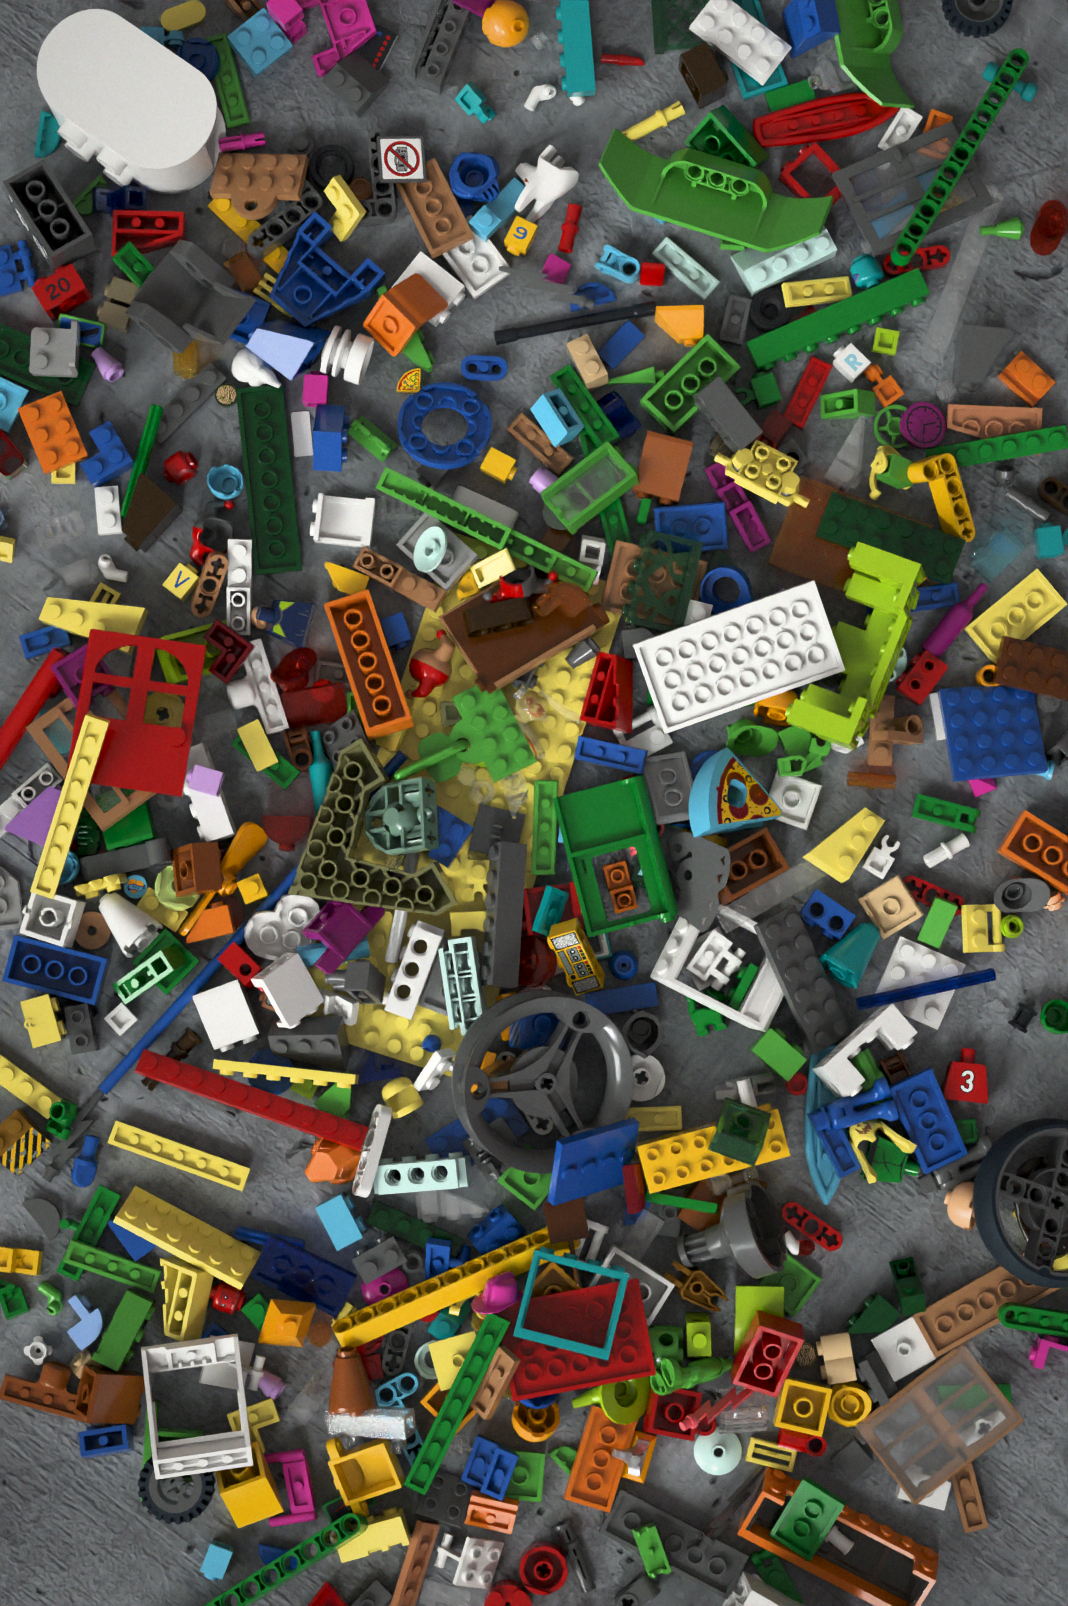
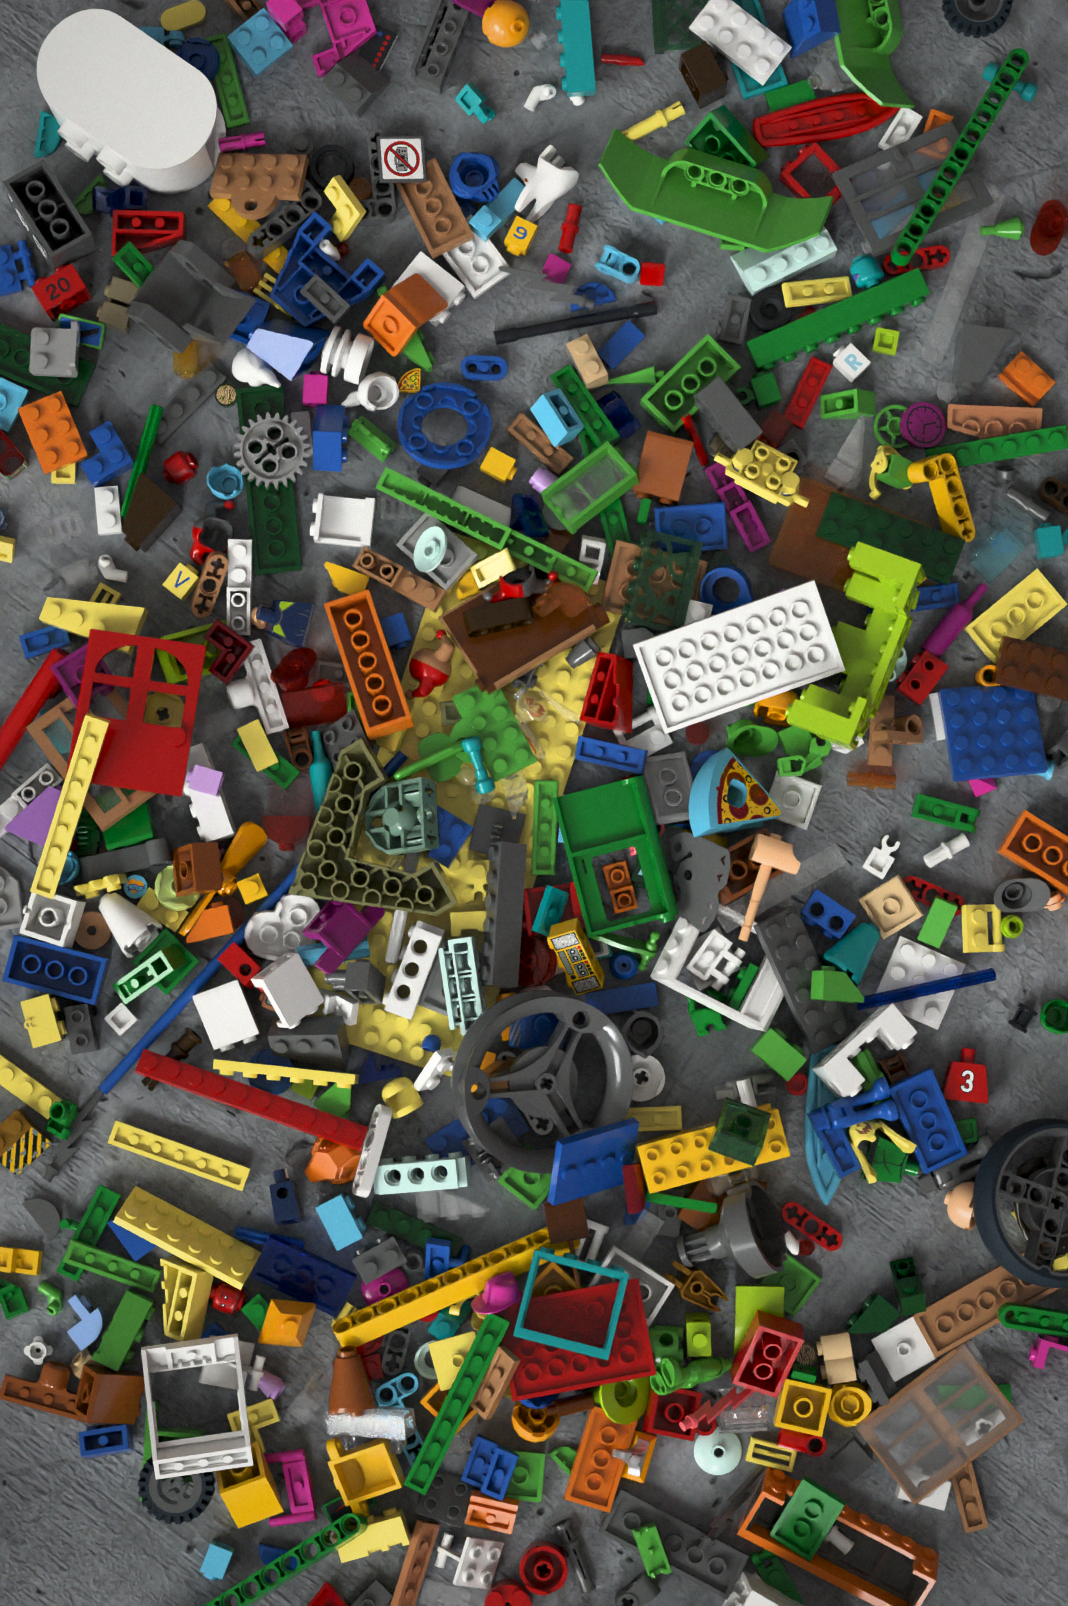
(86, 1164): blue arm -> none
(107, 365): lavender cone -> none
(259, 434): none -> light grey gear
(285, 1210): none -> dark blue torso
(319, 1334): clear orange plate -> none
(325, 299): none -> dark grey plate
(335, 251): none -> white arm
(374, 392): none -> white hair
(472, 746): none -> teal piece
(495, 1230): blue bracket -> none
(527, 516): none -> slope
(571, 1404): none -> reddish brown cylinder
(646, 949): none -> bright green piece
(682, 322): light orange slope -> none
(685, 268): light aqua tile -> none
(689, 426): none -> red piece
(697, 733): none -> clear red plate
(771, 854): none -> light nougat piece
(803, 1373): none -> green tile
(834, 986): none -> bright green slope
(845, 847): light yellow wedge -> none
(886, 390): orange plate -> none

